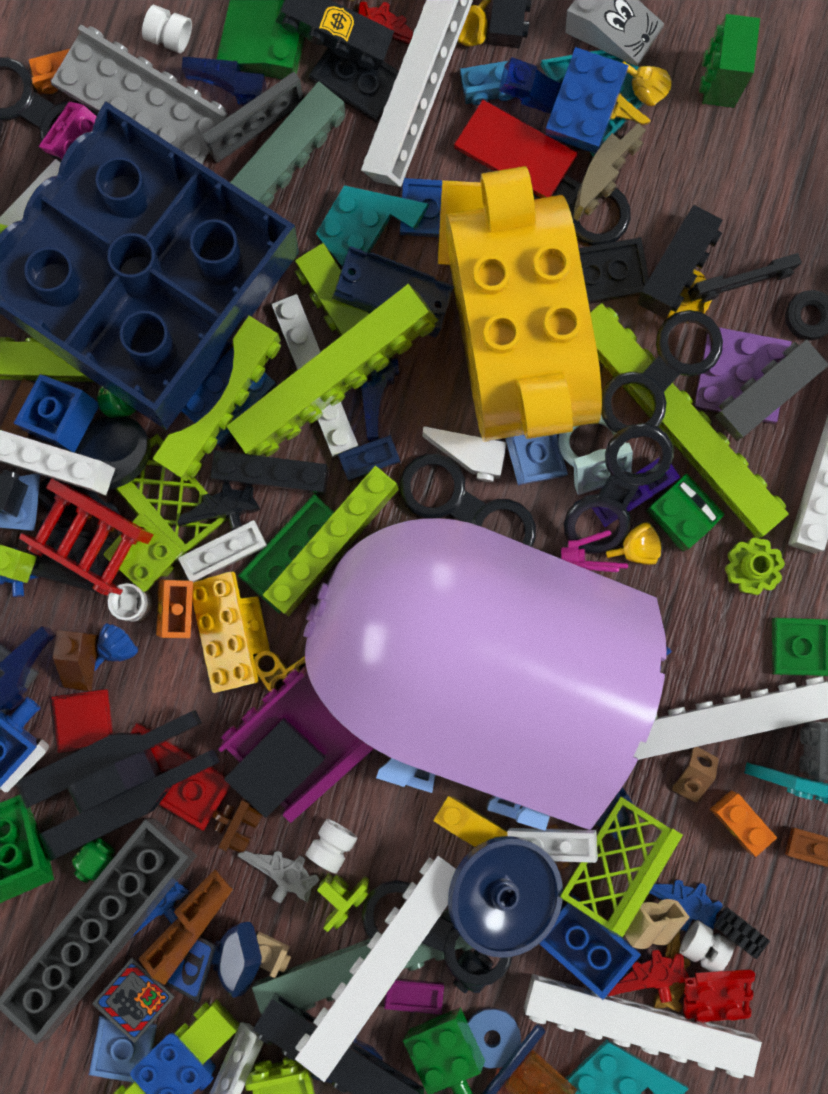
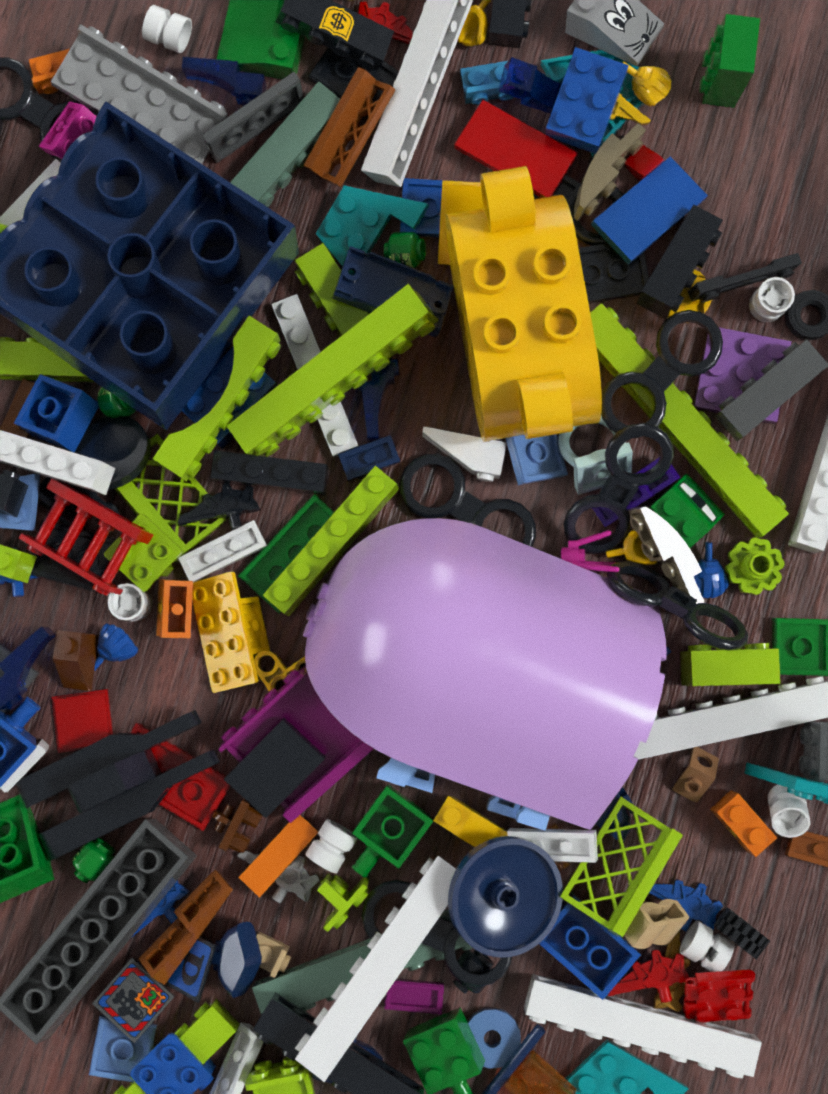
(278, 855): none -> orange tile
(344, 127): none -> dark orange fence
(390, 830): none -> green brick
(405, 248): none -> green head
(643, 162): none -> red slope
(648, 210): none -> blue tile
(665, 544): none -> slope
(680, 605): none -> black bar
(712, 579): none -> blue piece
(736, 667): none -> lime brick
(771, 299): none -> white wheel
(788, 812): none -> white wheel

